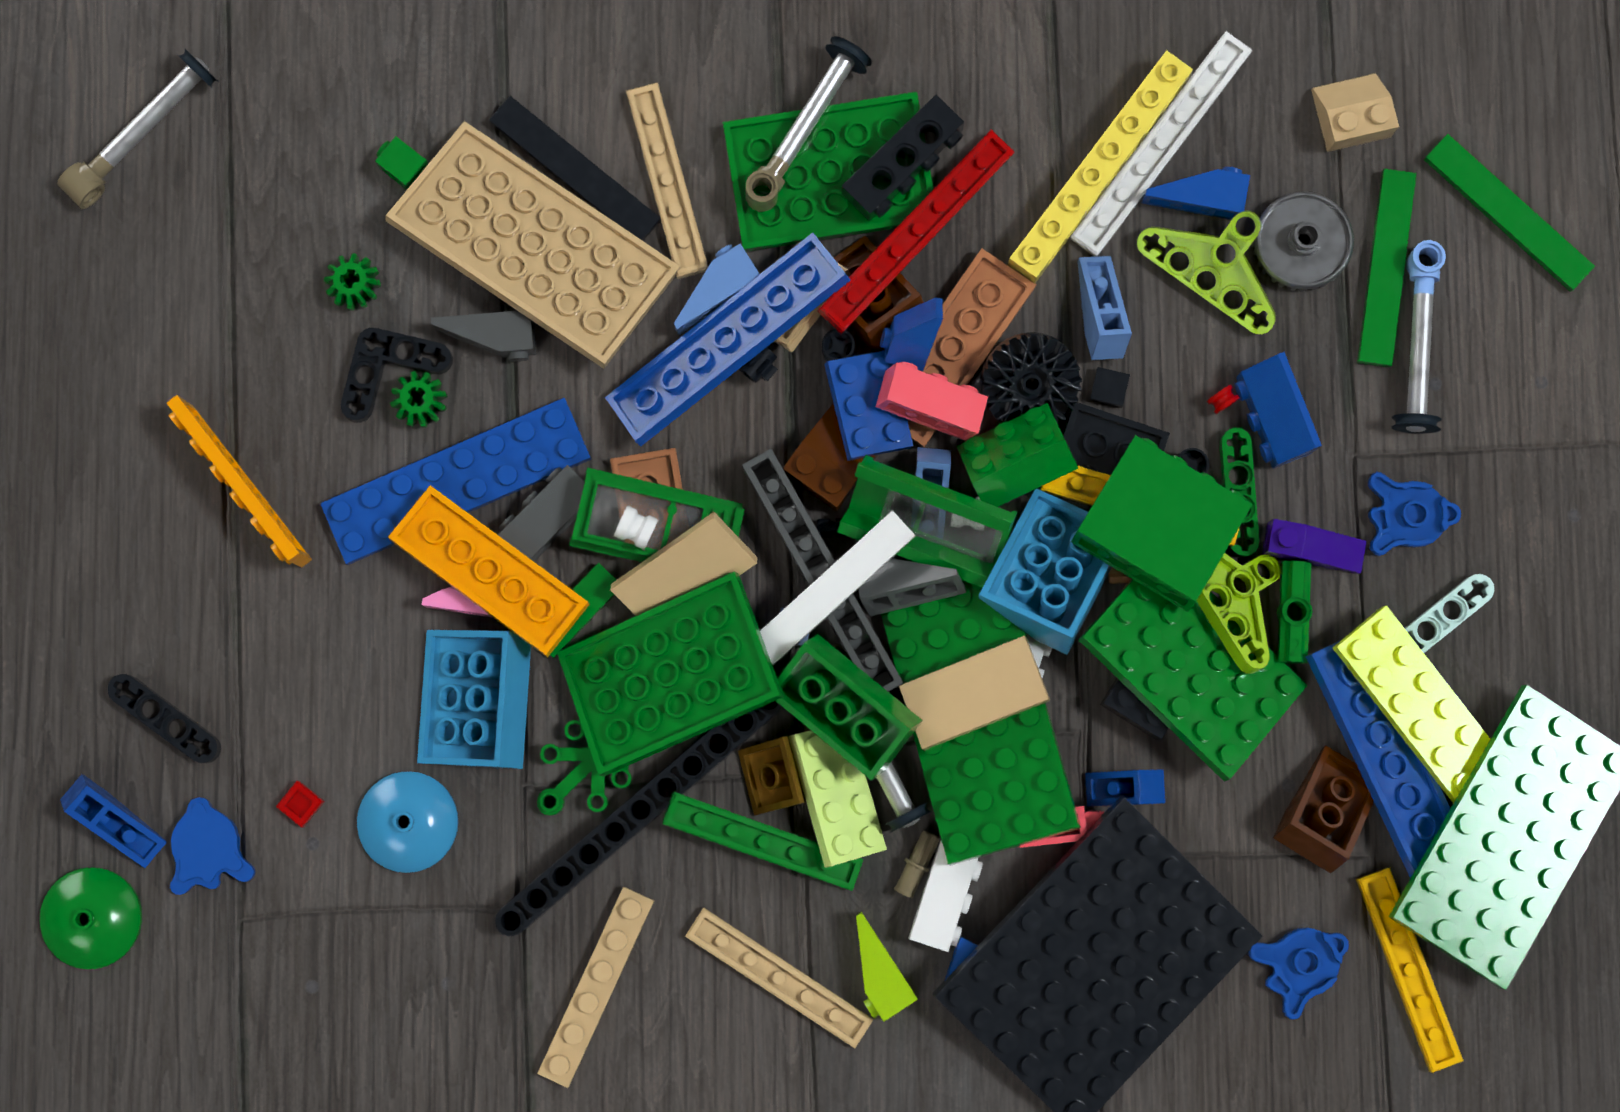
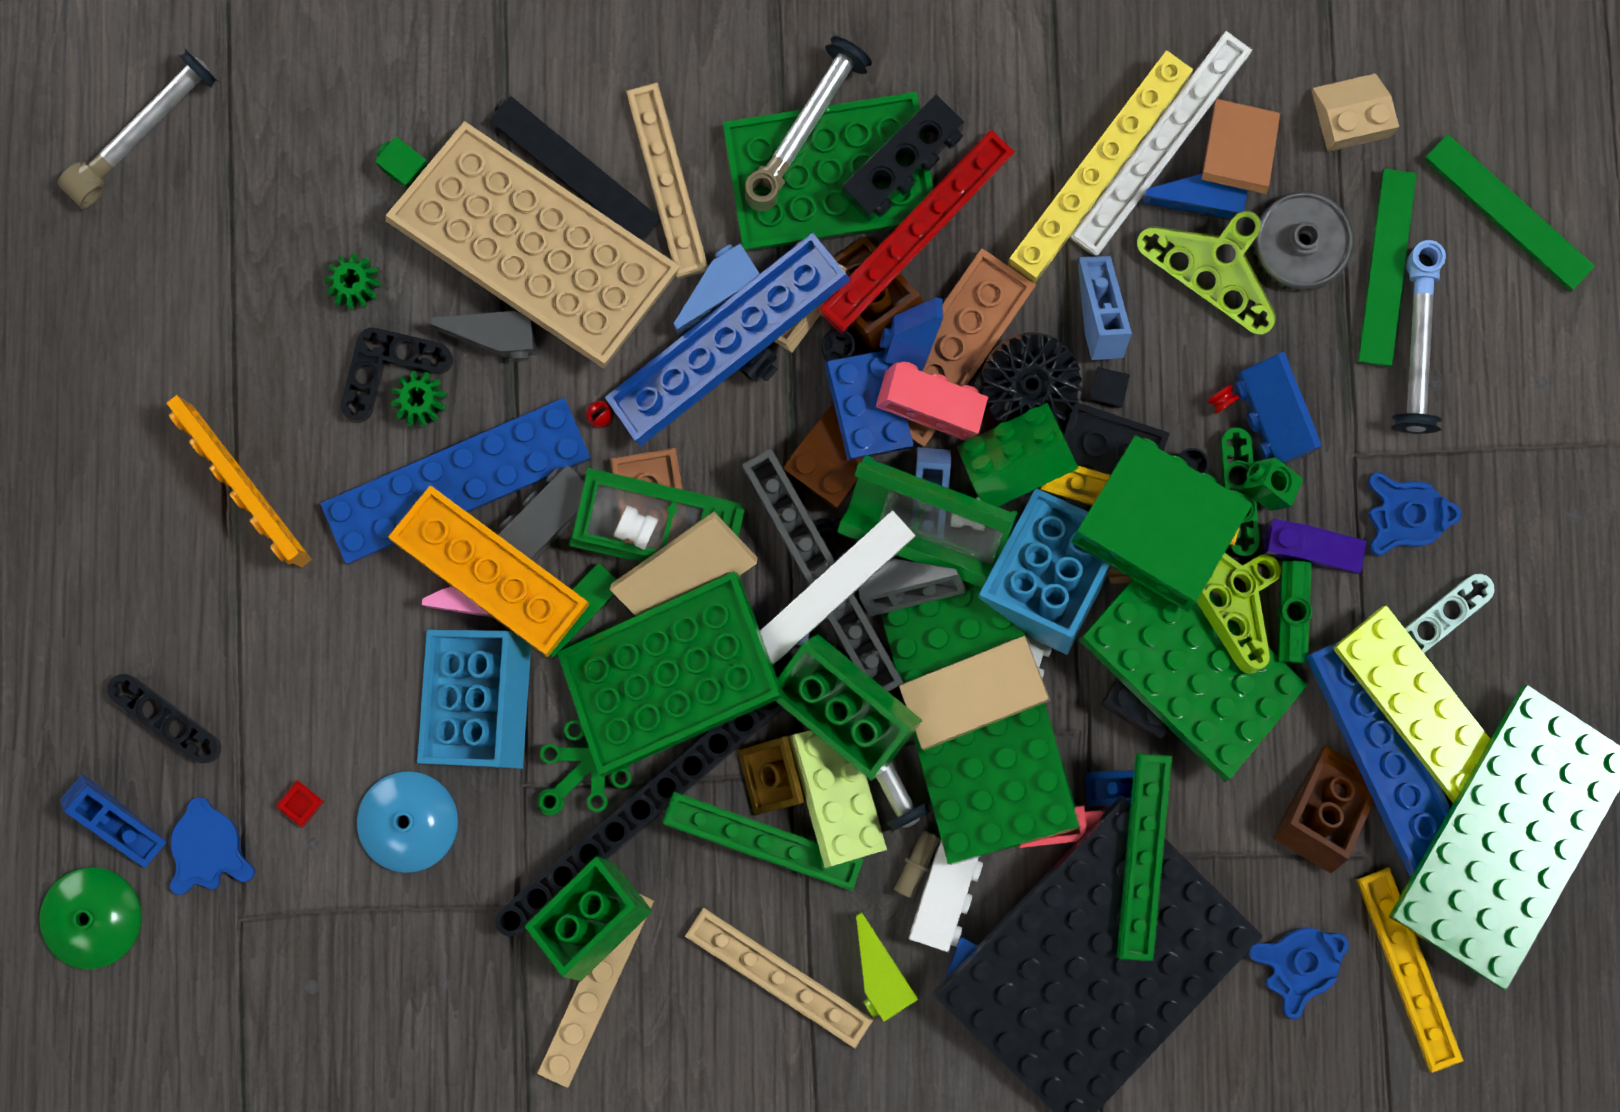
(588, 919): none -> green brick
(604, 418): none -> red hinge
(1144, 856): none -> green tile
(1241, 146): none -> nougat tile
(1272, 484): none -> green brick

